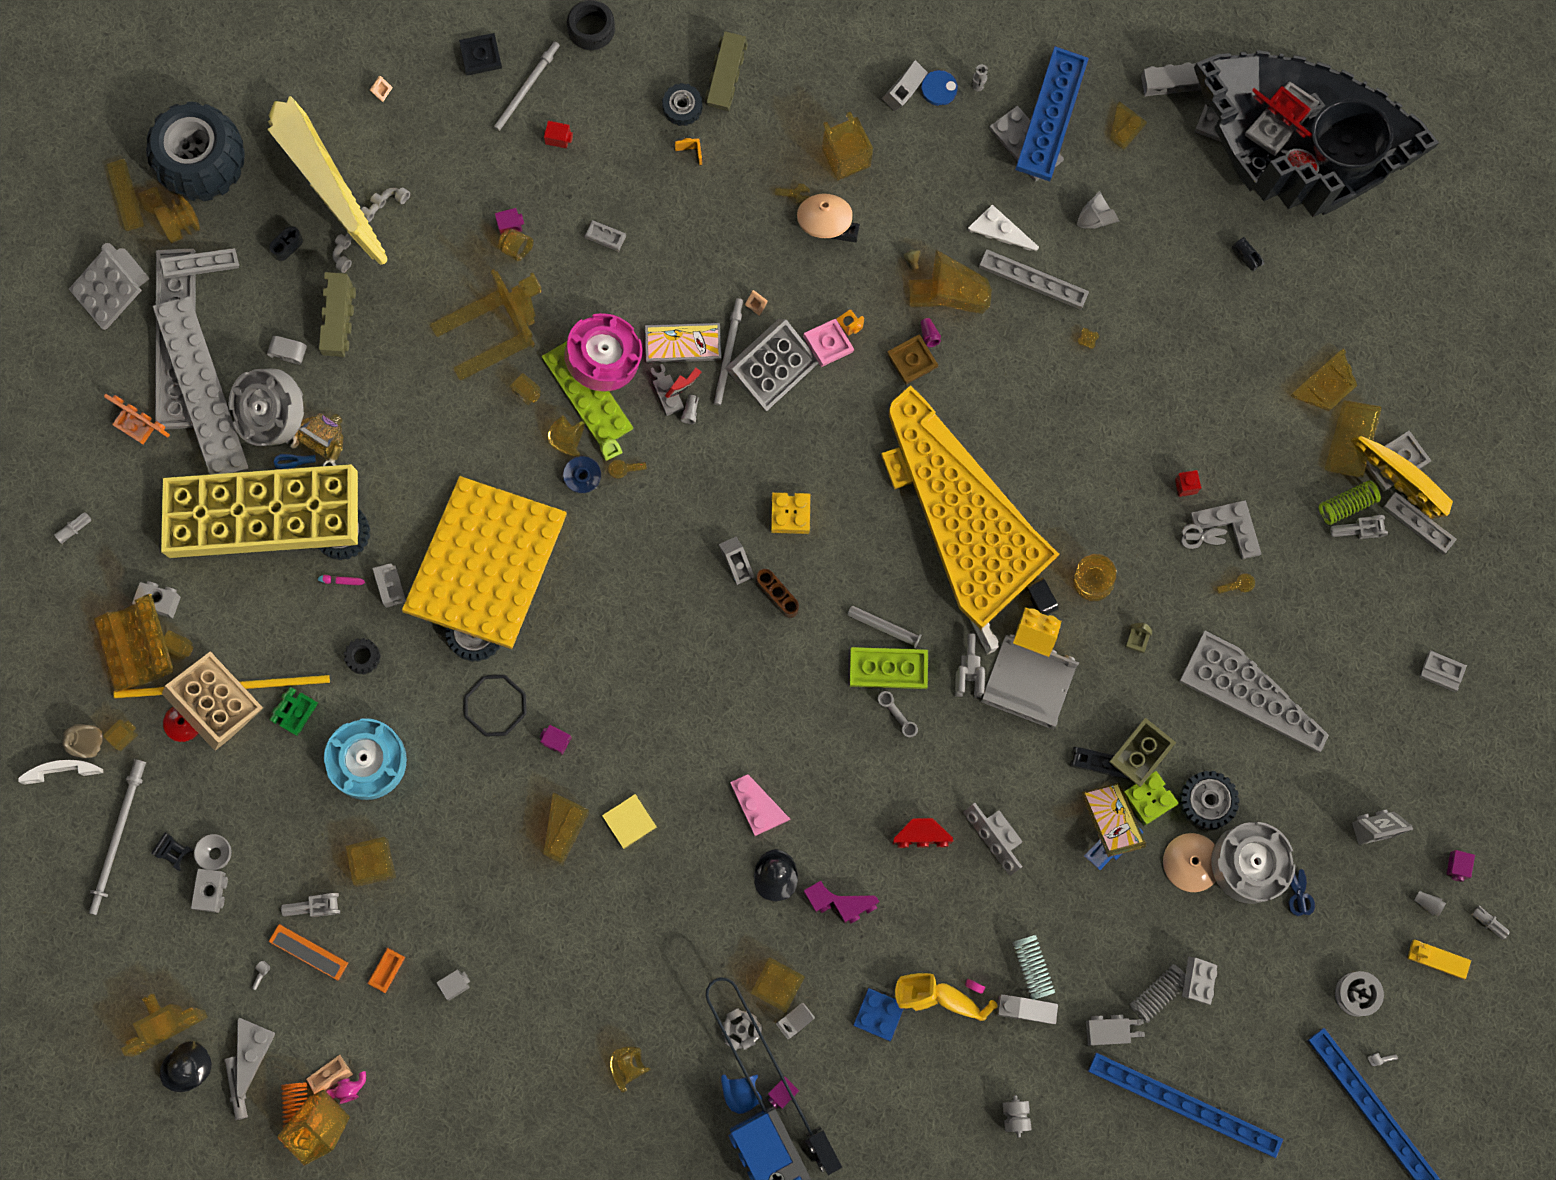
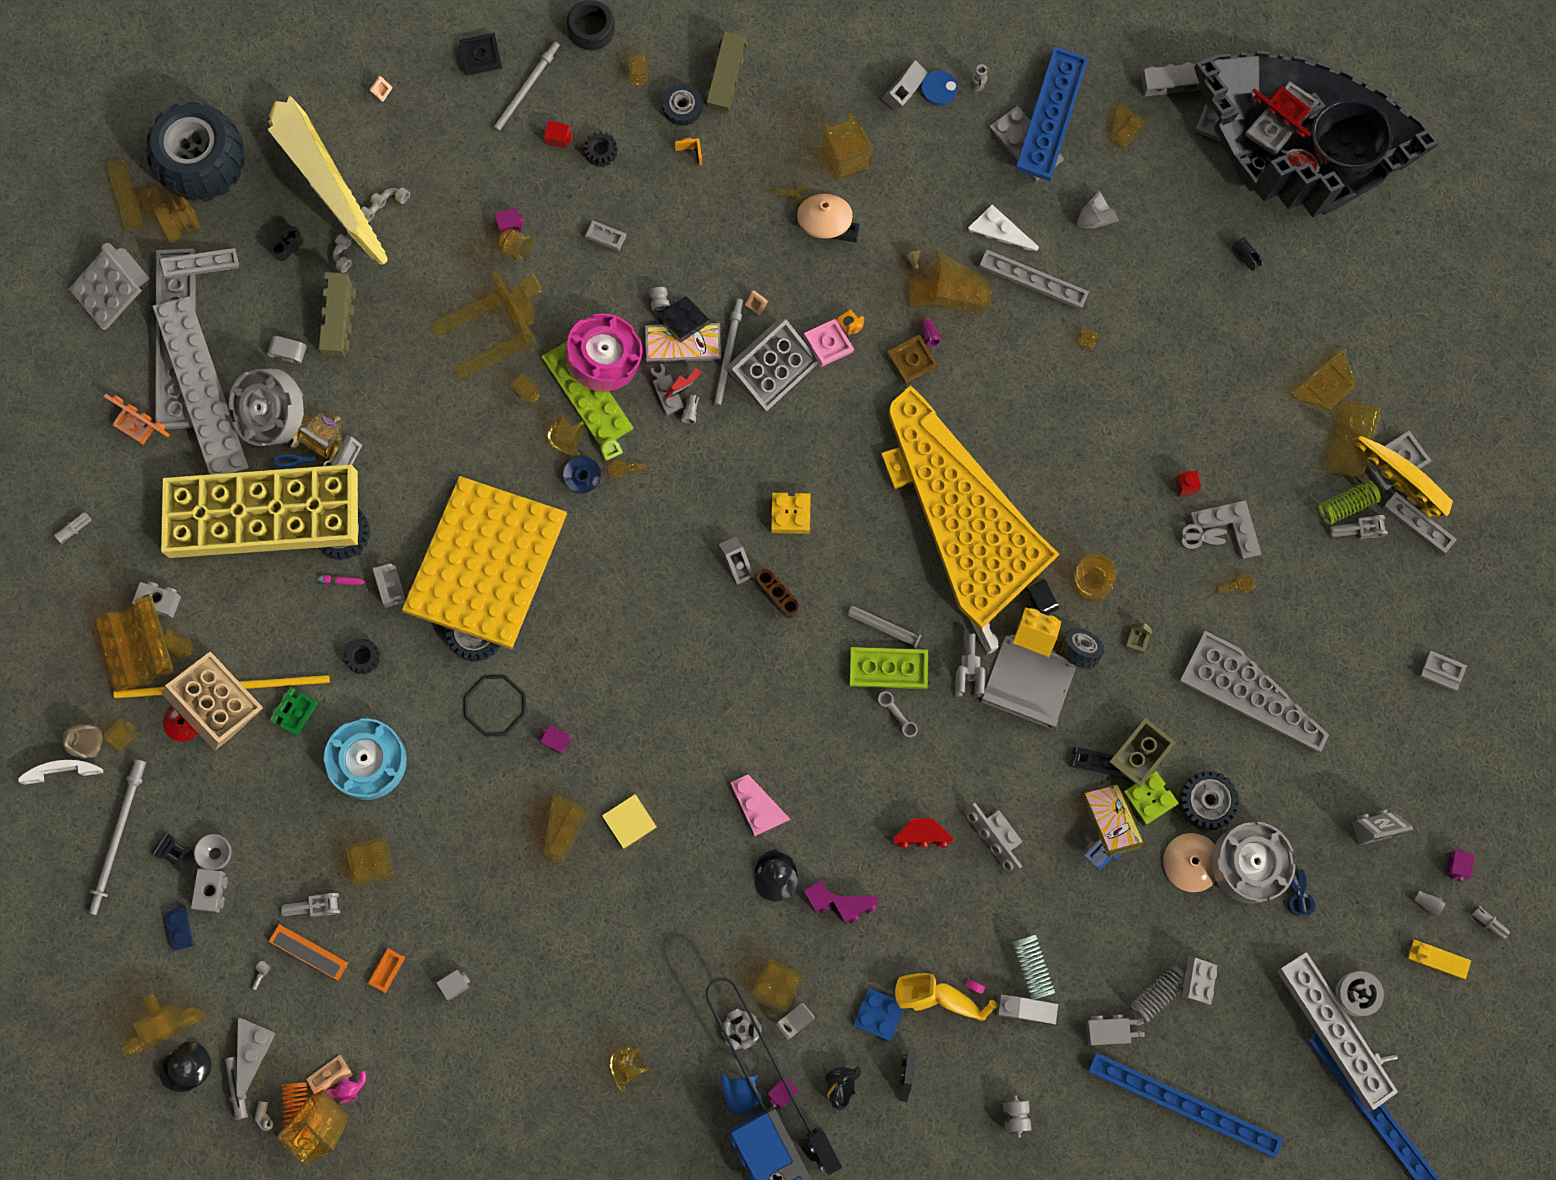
(179, 928): none -> dark blue plate
(261, 1116): none -> light grey arm
(348, 452): none -> light grey tile
(600, 139): none -> black tyre
(638, 69): none -> clear yellow brick
(659, 299): none -> light grey wheel
(683, 319): none -> black plate
(841, 1086): none -> black hair
(906, 1077): none -> black wing
(1081, 648): none -> black wheel
(1337, 1032): none -> light grey plate

